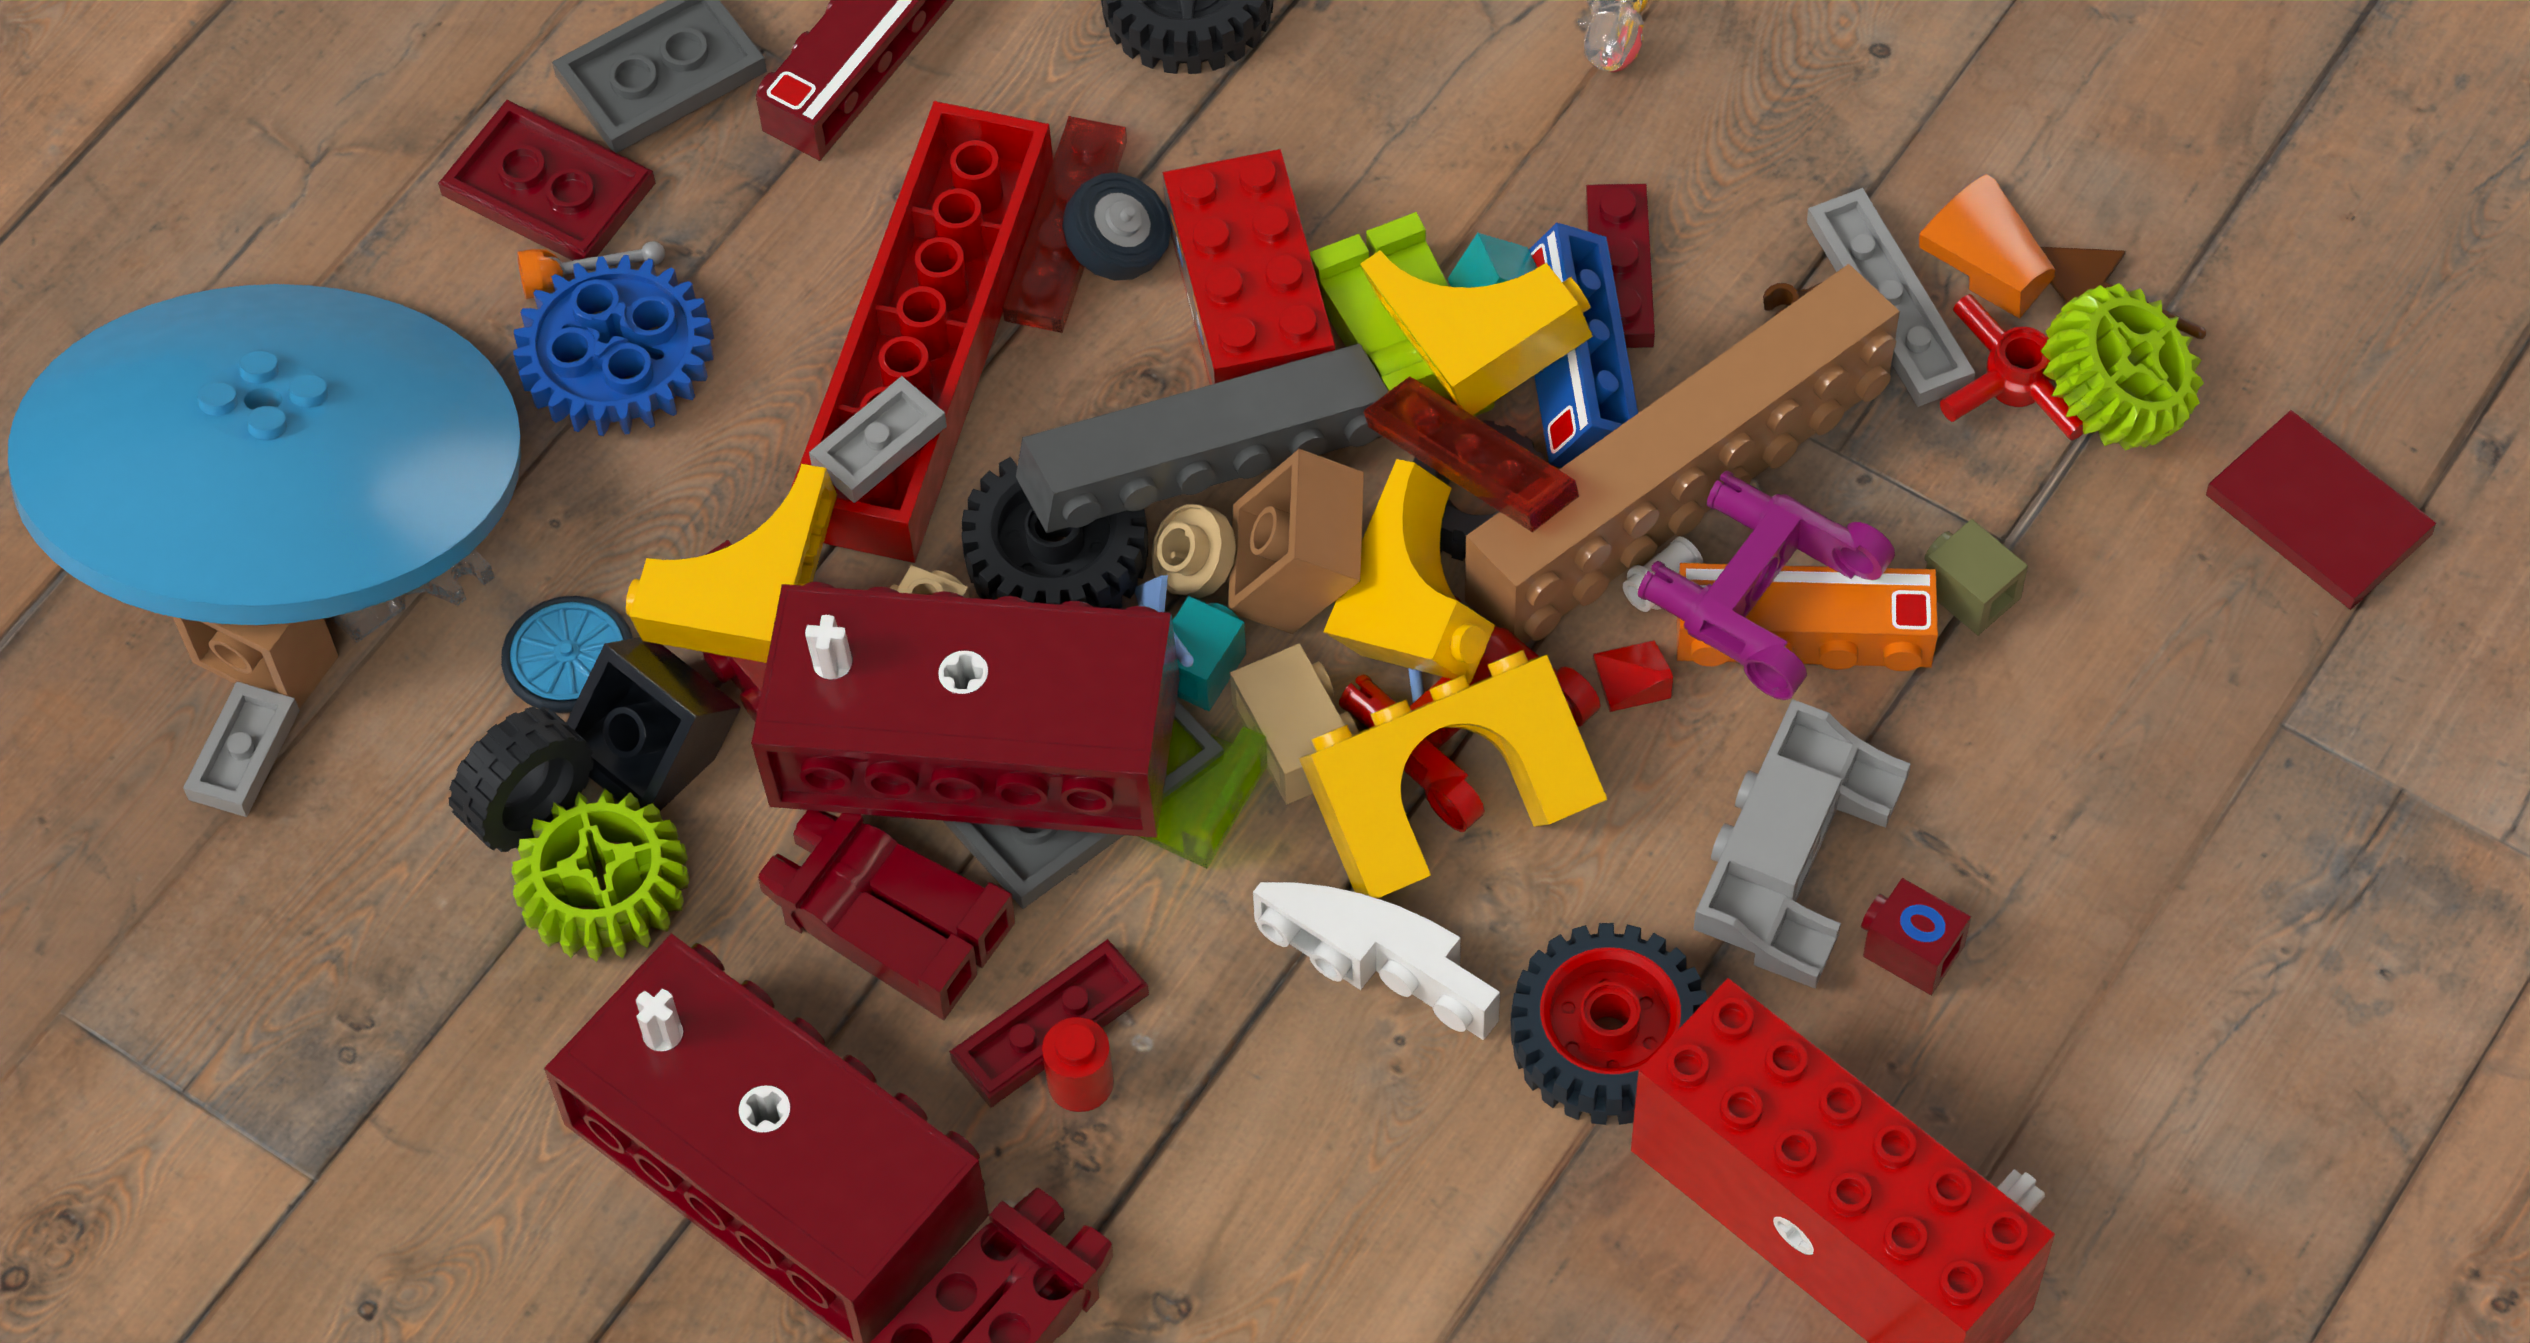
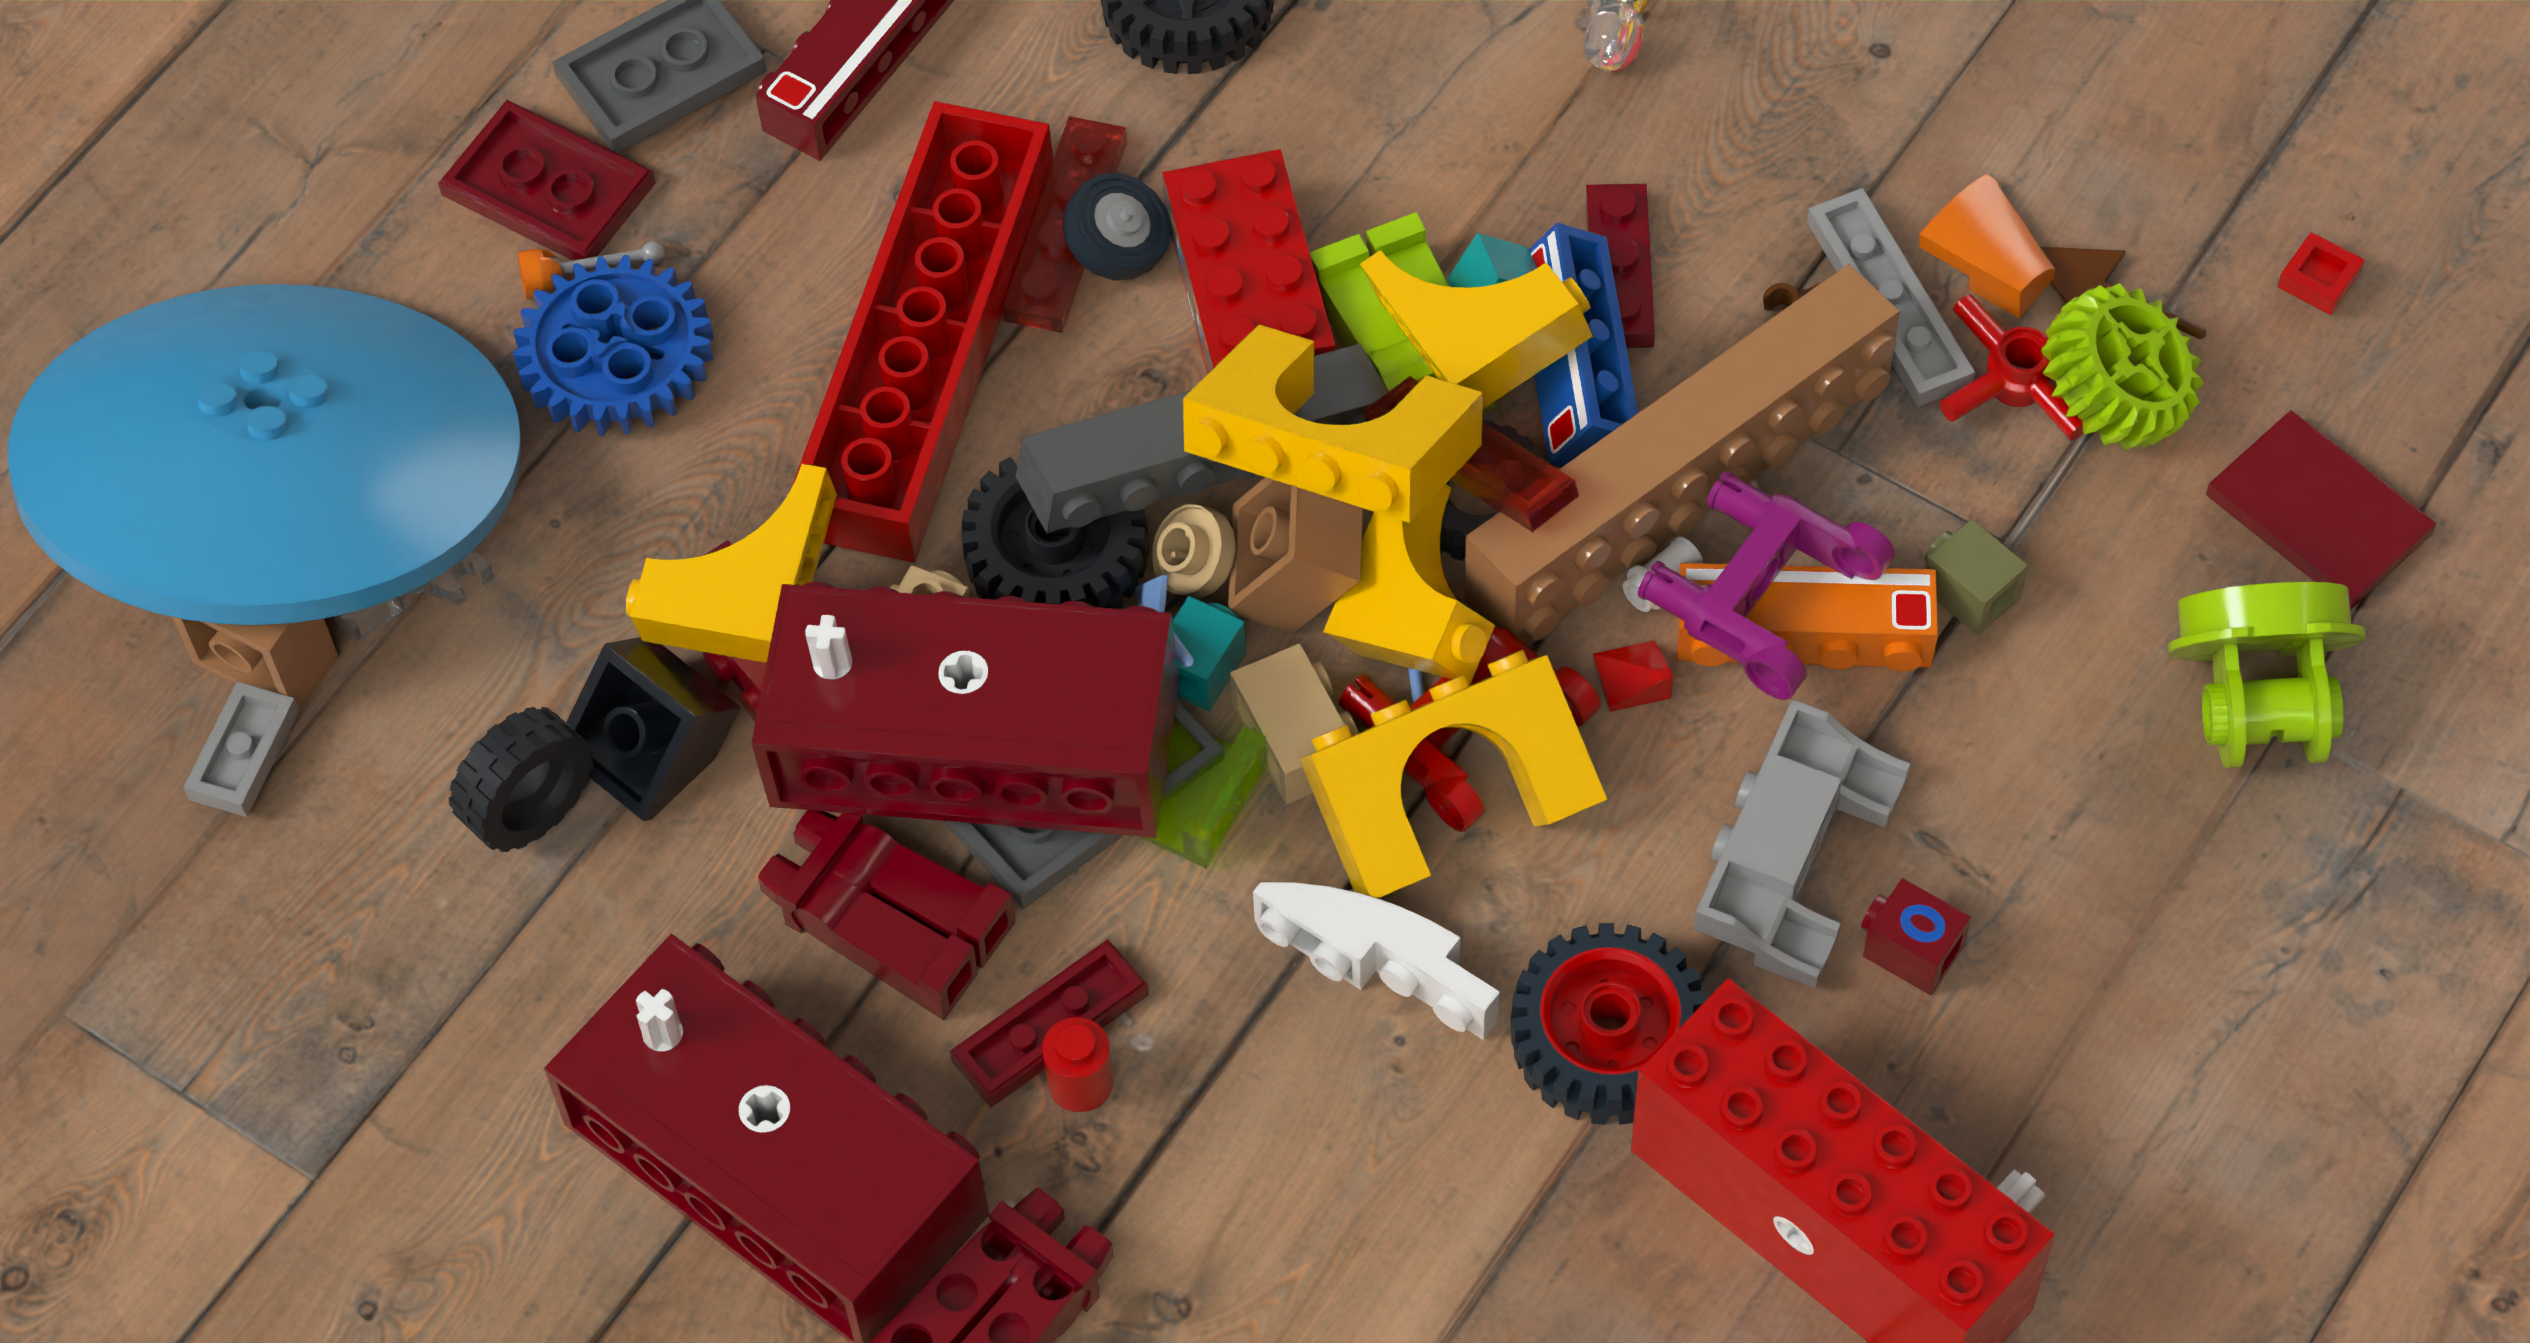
(552, 879): lime gear -> none
(556, 647): dark azure wheel -> none
(878, 438): light grey plate -> none
(1385, 465): none -> yellow arch
(2284, 617): none -> lime piece
(2321, 273): none -> red plate

